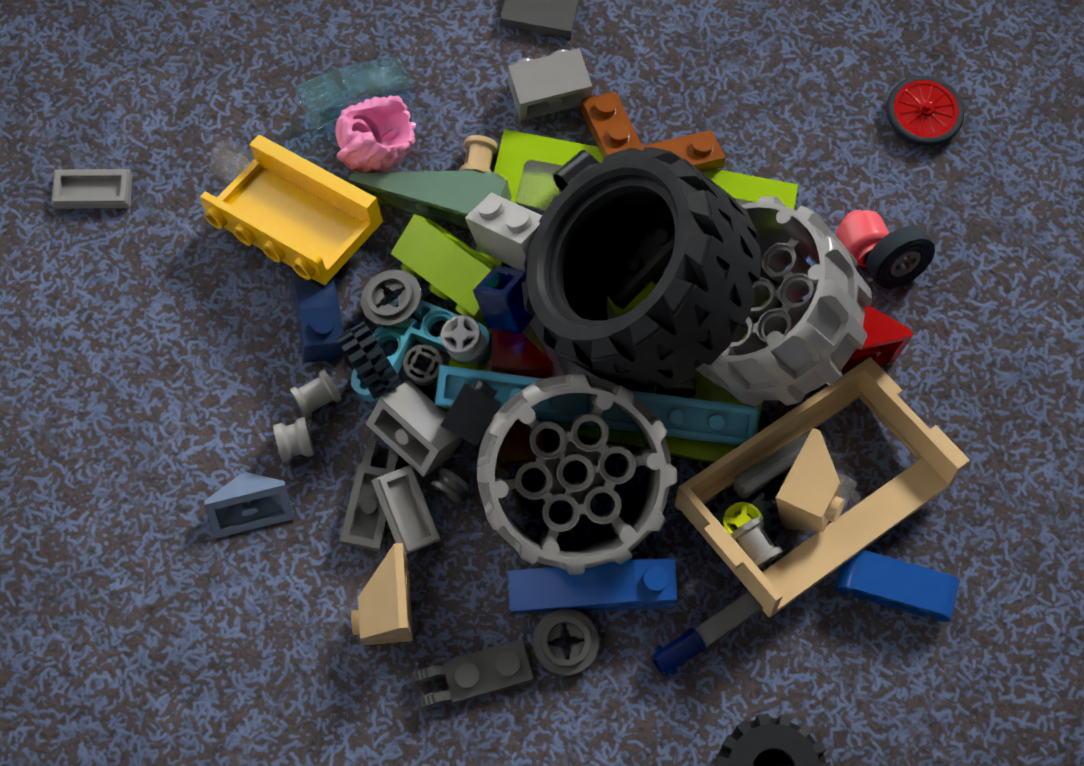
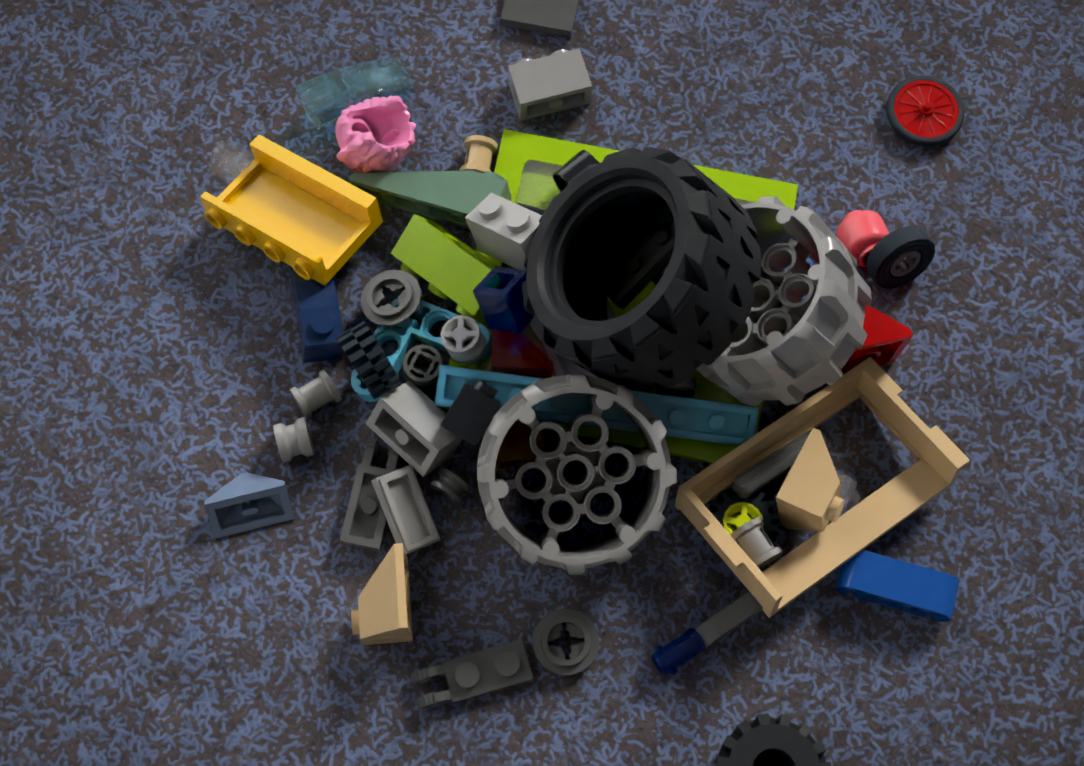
(91, 188): light grey tile -> none
(602, 587): blue slope -> none
(615, 133): dark orange plate -> none

